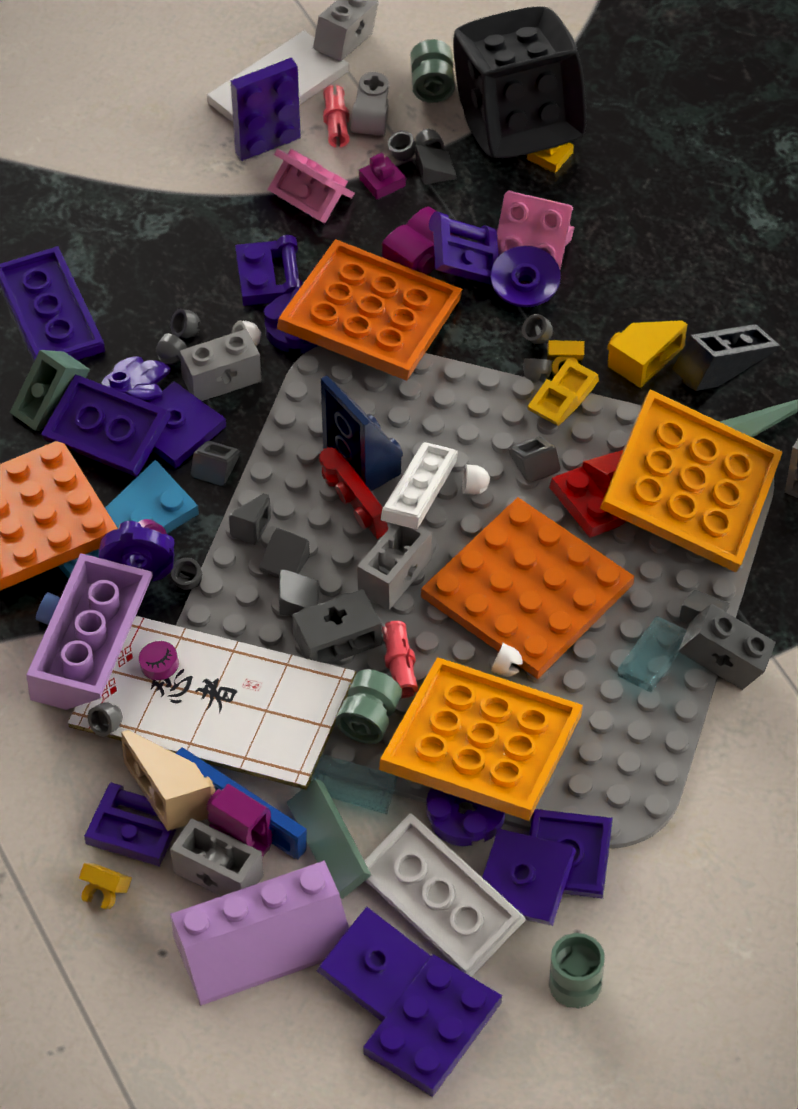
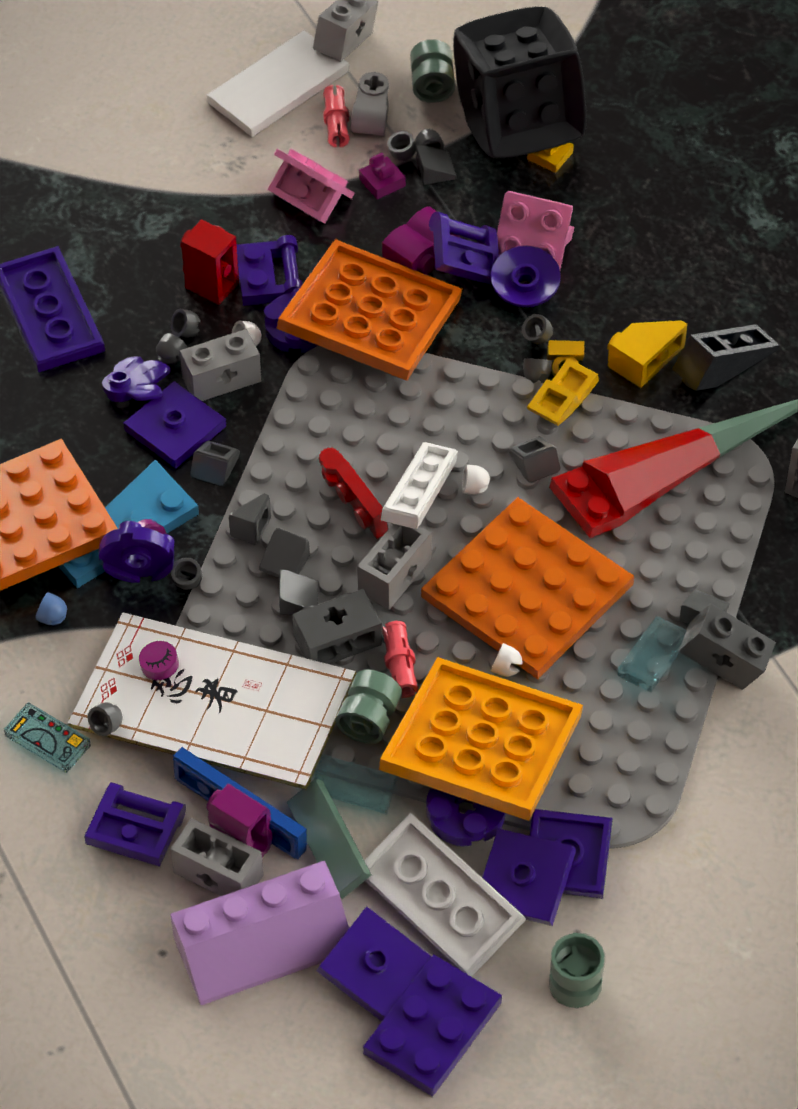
(45, 387): sand green slope -> none
(47, 737): none -> clear light blue tile
(86, 632): lavender slope -> none
(105, 880): yellow tile -> none
(106, 425): dark purple plate -> none
(167, 780): tan slope -> none
(210, 261): none -> red brick
(266, 109): dark purple plate -> none
(358, 437): dark blue slope -> none
(692, 480): light orange plate -> none

